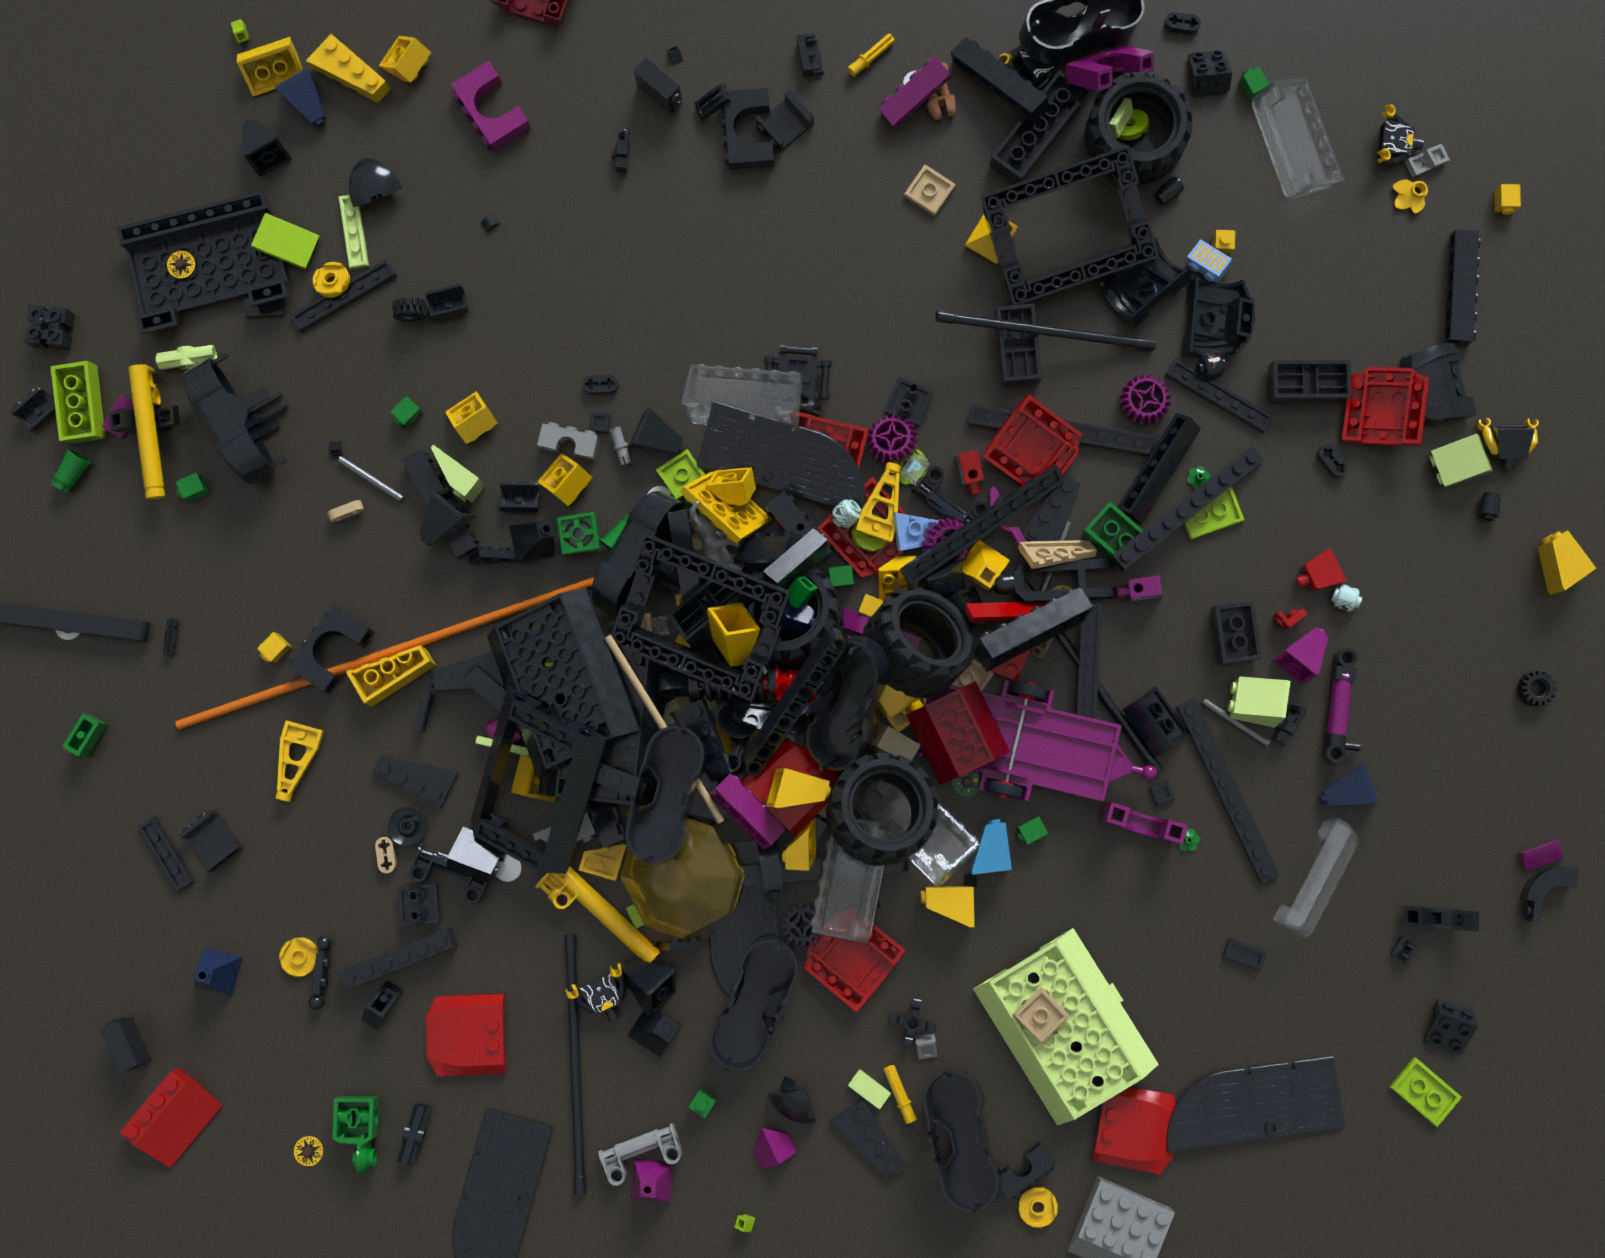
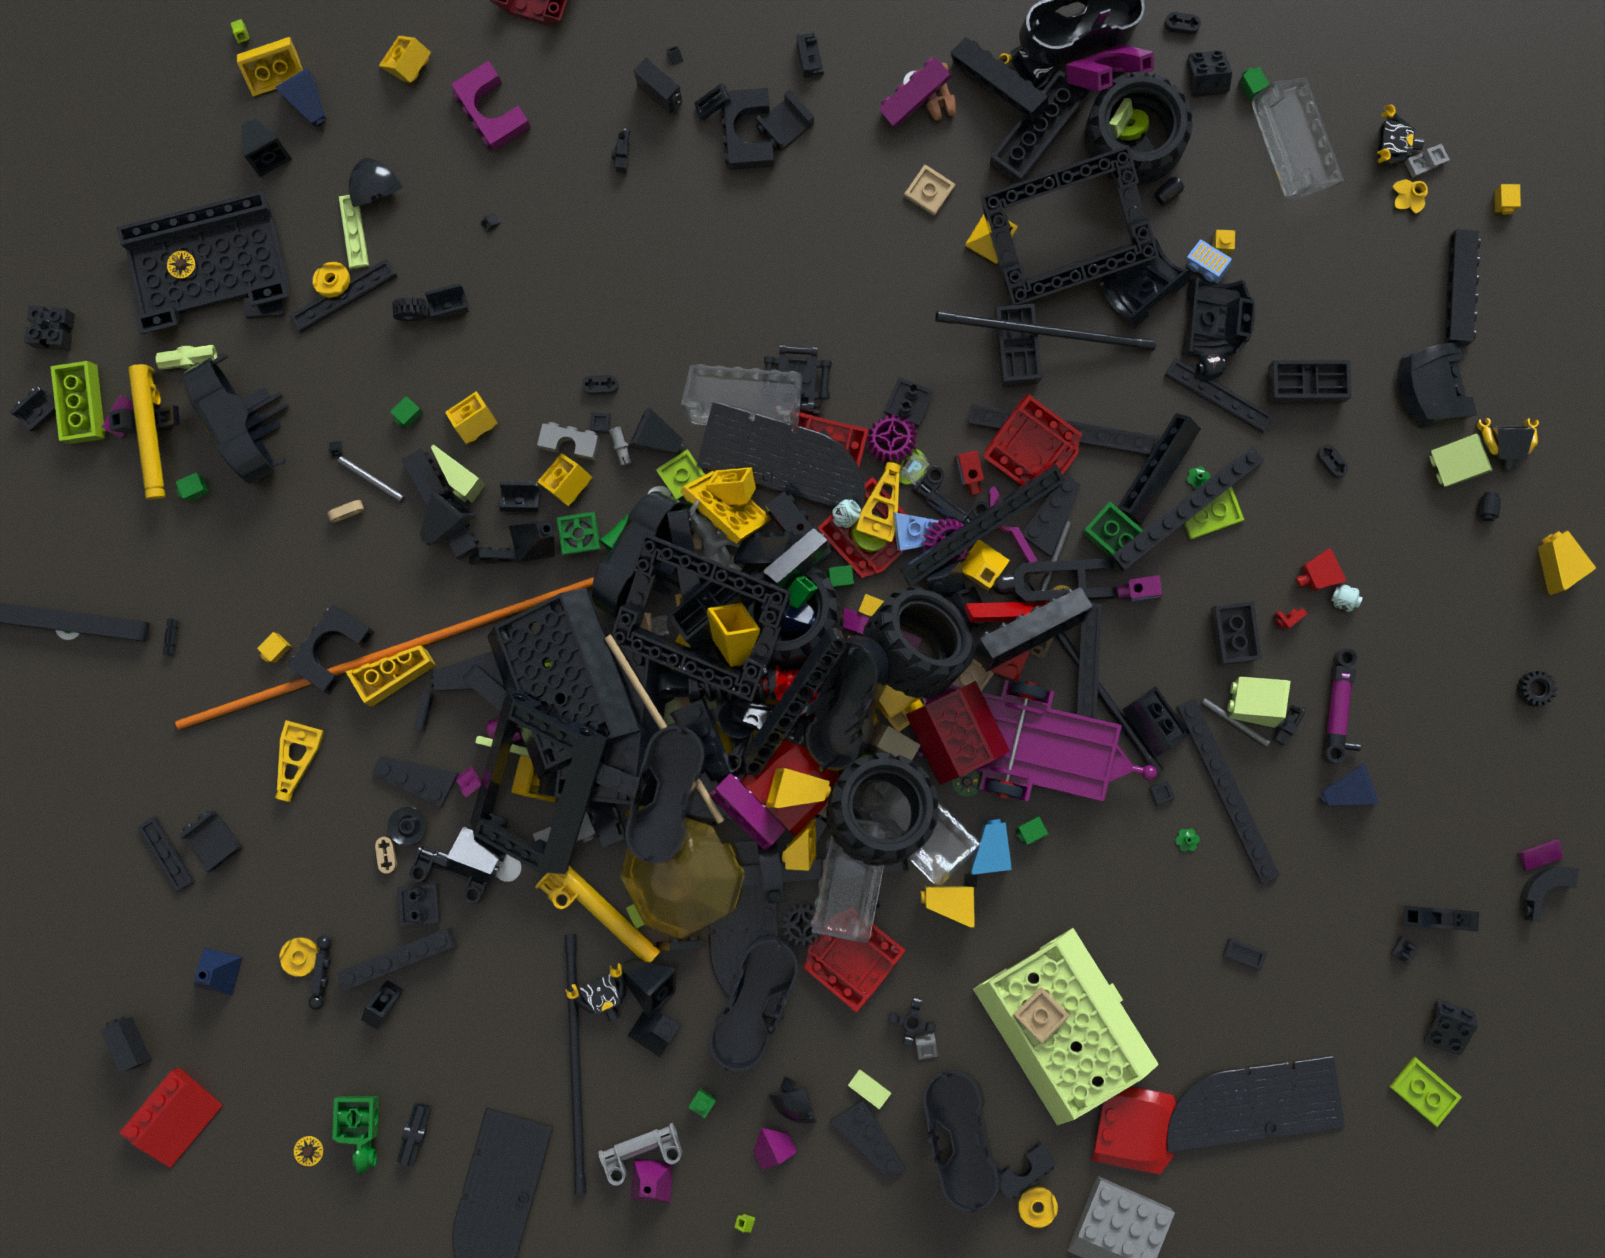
(70, 470): green plant -> none
(84, 735): green brick -> none
(285, 241): lime tile -> none
(342, 65): yellow wedge -> none
(466, 1035): red wedge -> none
(468, 781): none -> magenta slope
(603, 861): yellow wing -> none
(864, 60): yellow axle -> none
(891, 577): yellow slope -> none
(900, 1094): yellow axle -> none
(1049, 553): tan wing -> none
(1139, 396): magenta gear -> none
(1143, 824): magenta arch -> none
(1304, 657): magenta slope -> none
(1321, 880): clear windscreen -> none
(1386, 407): red wedge -> none

